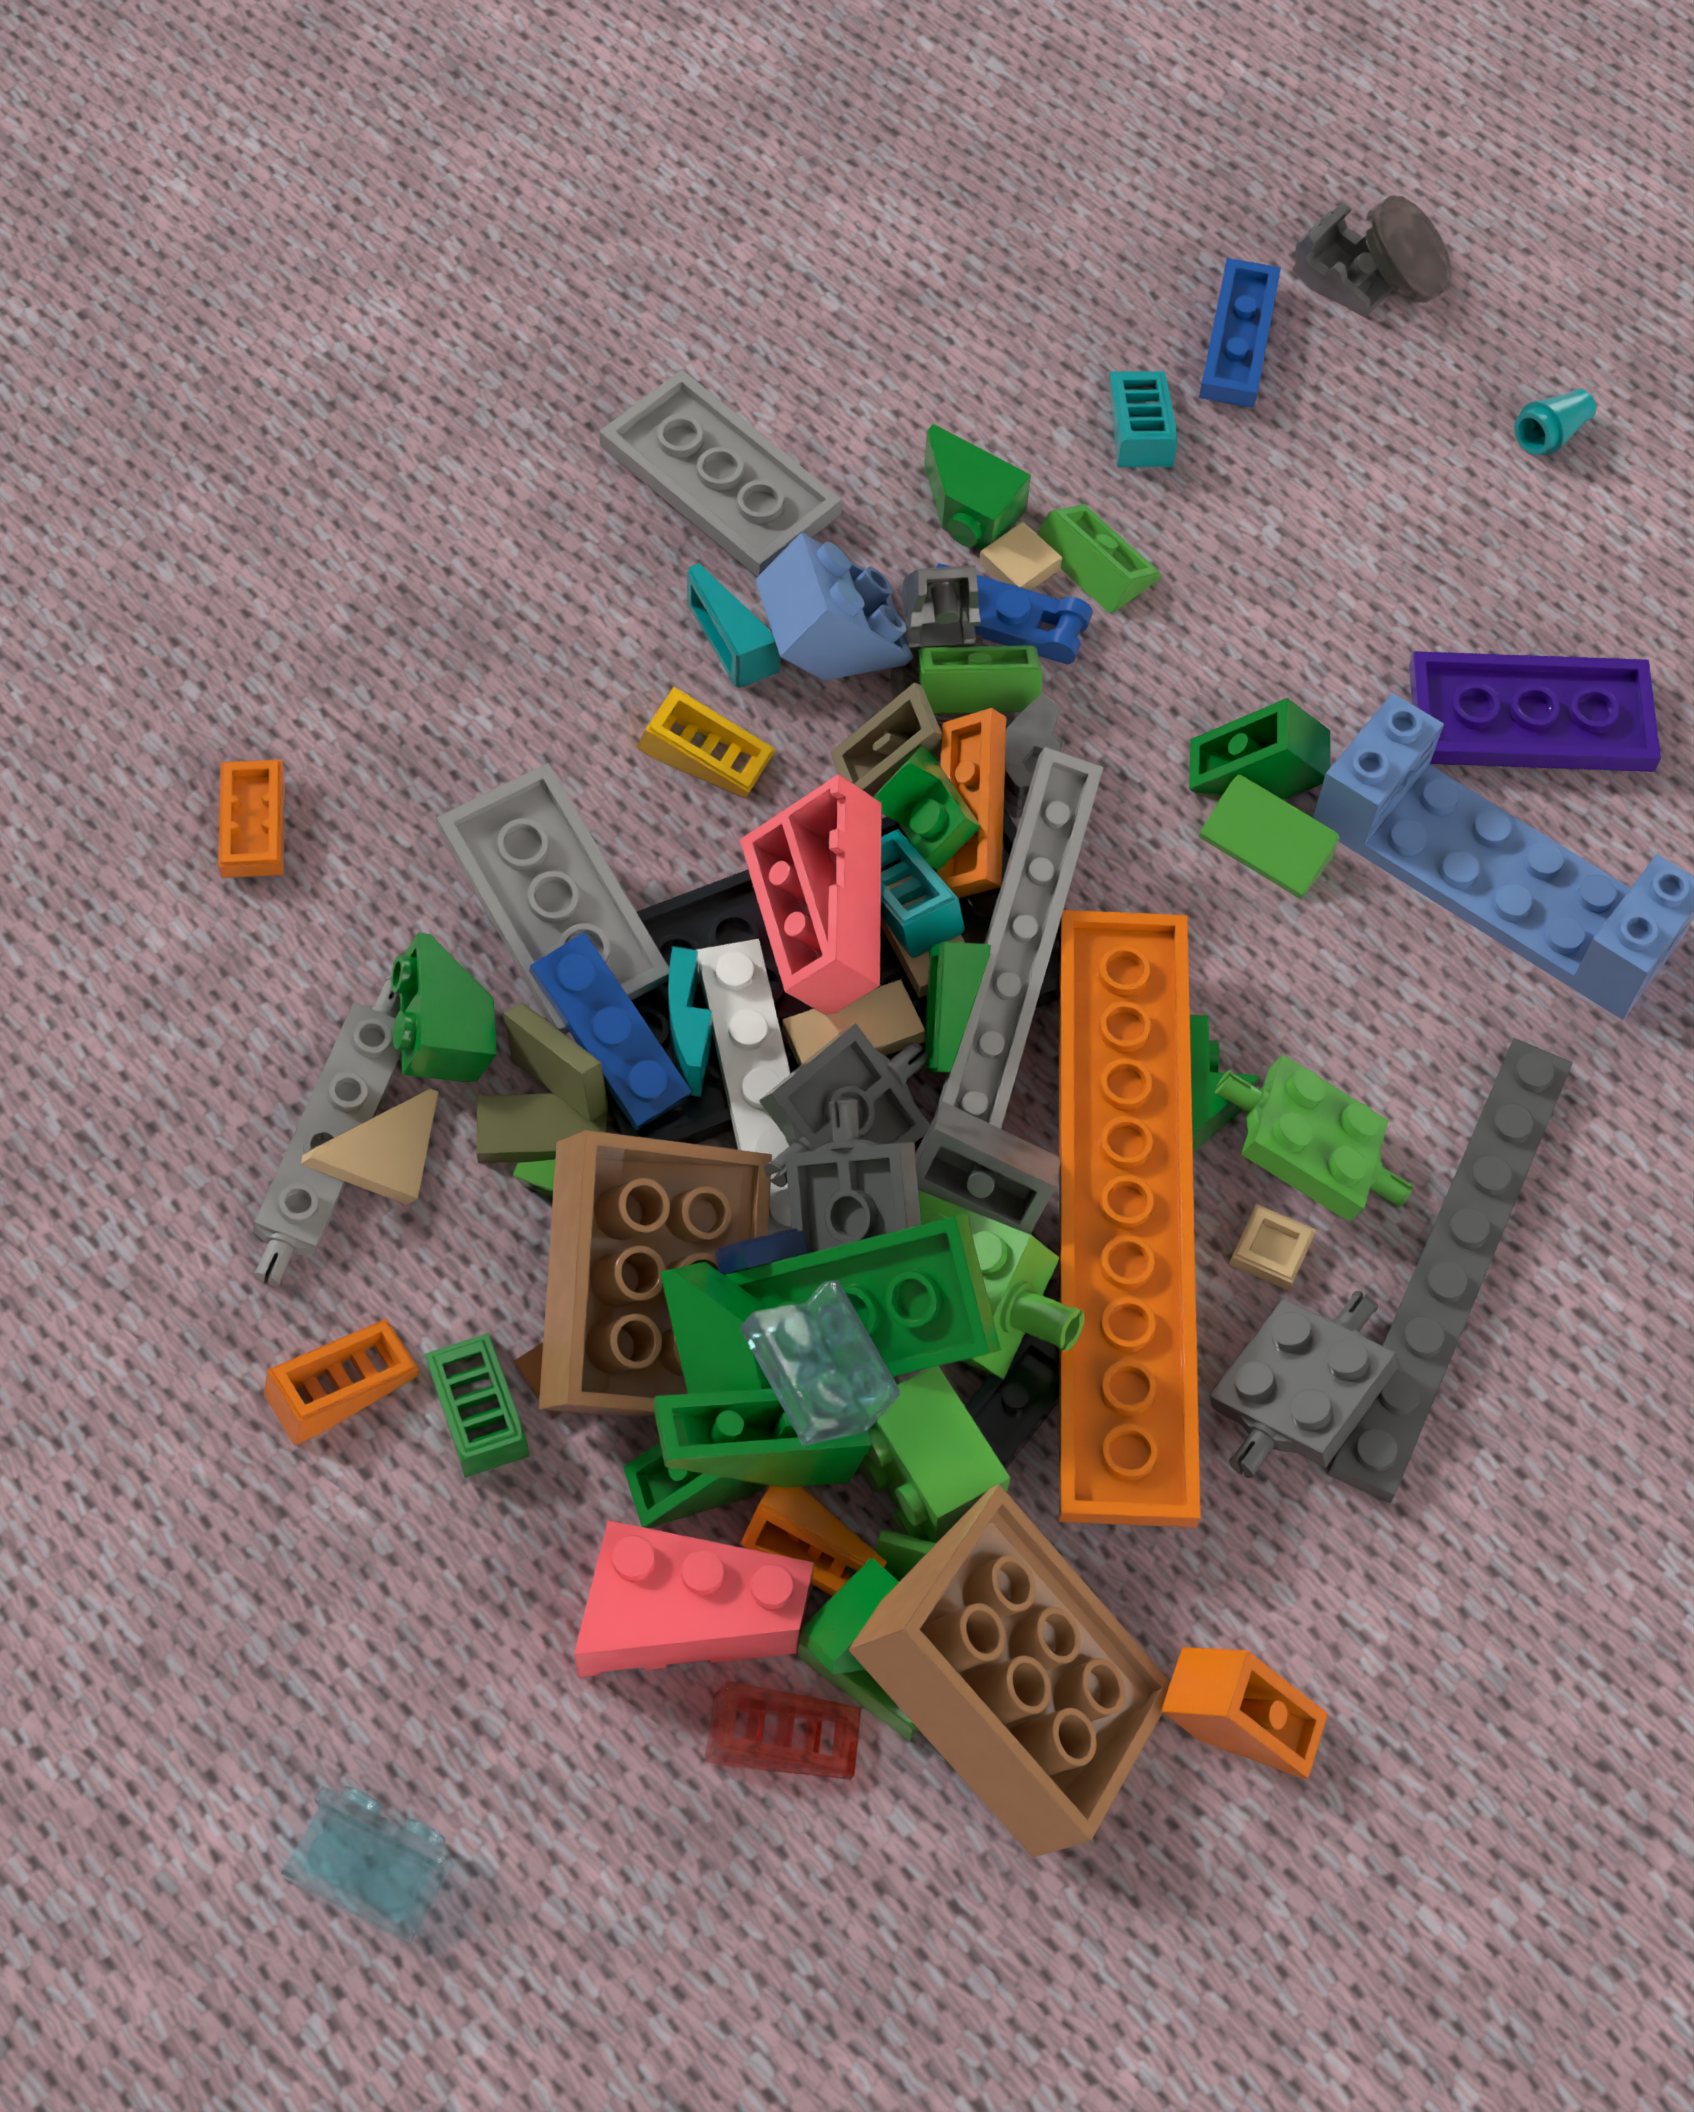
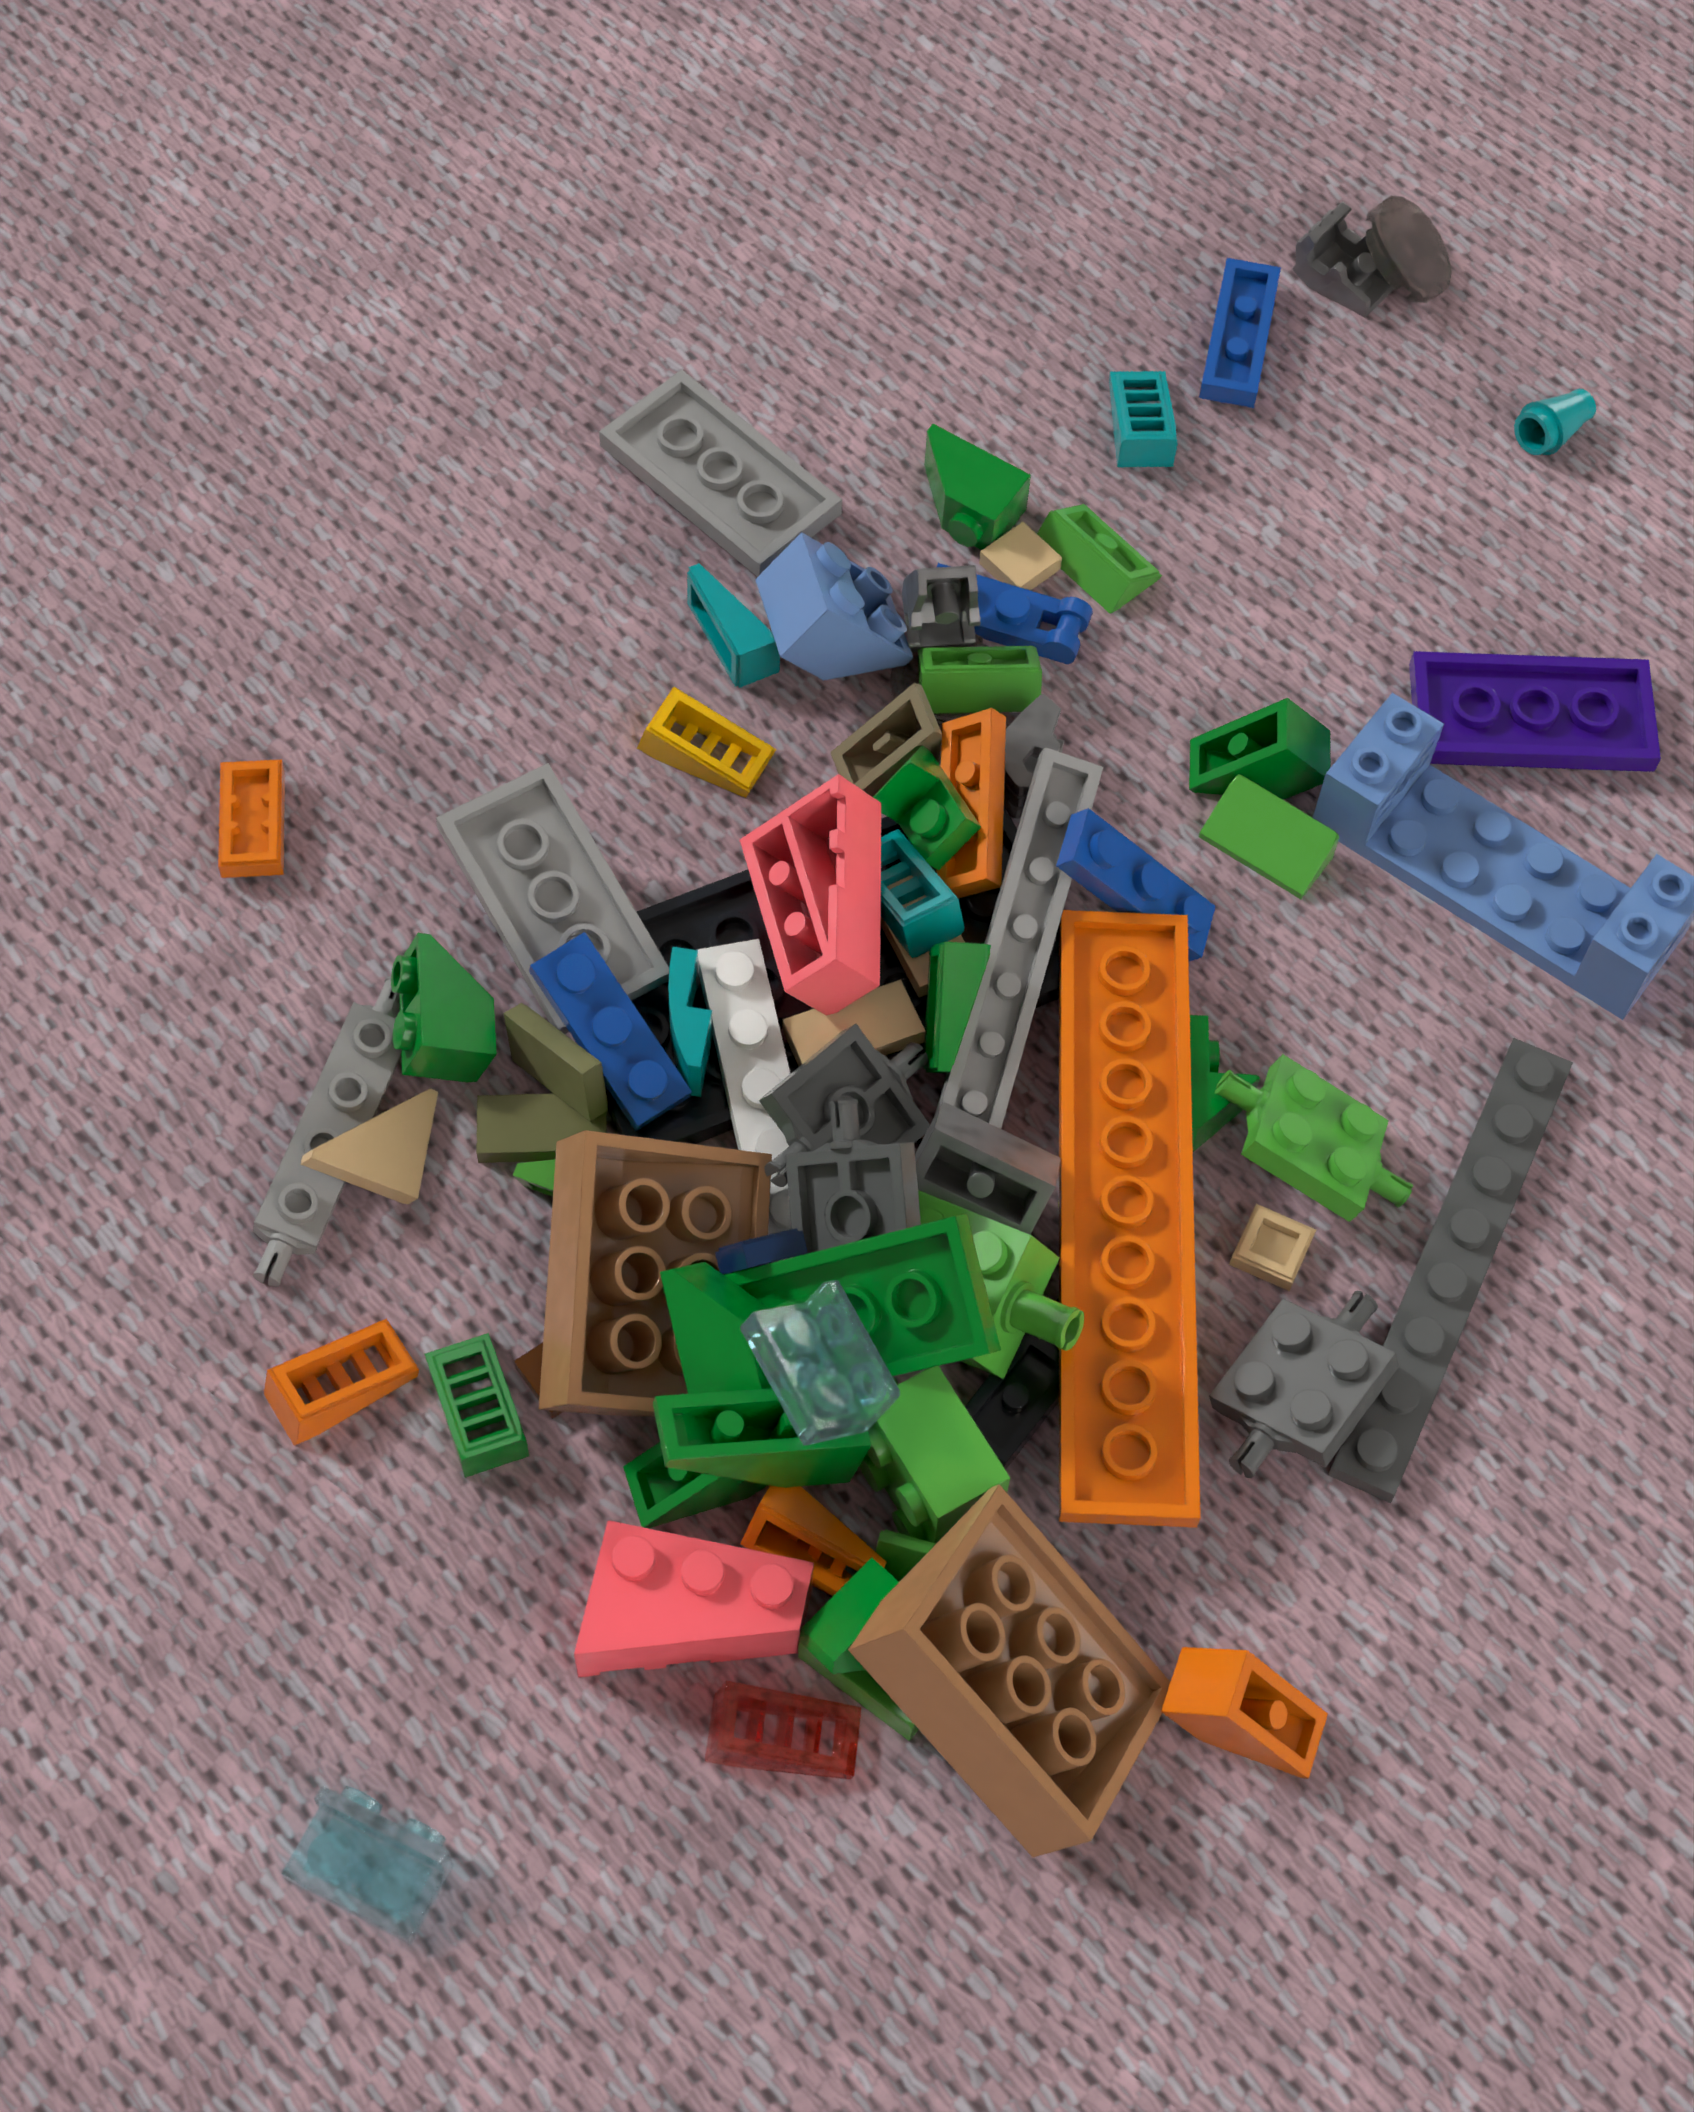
(1129, 877): none -> blue plate

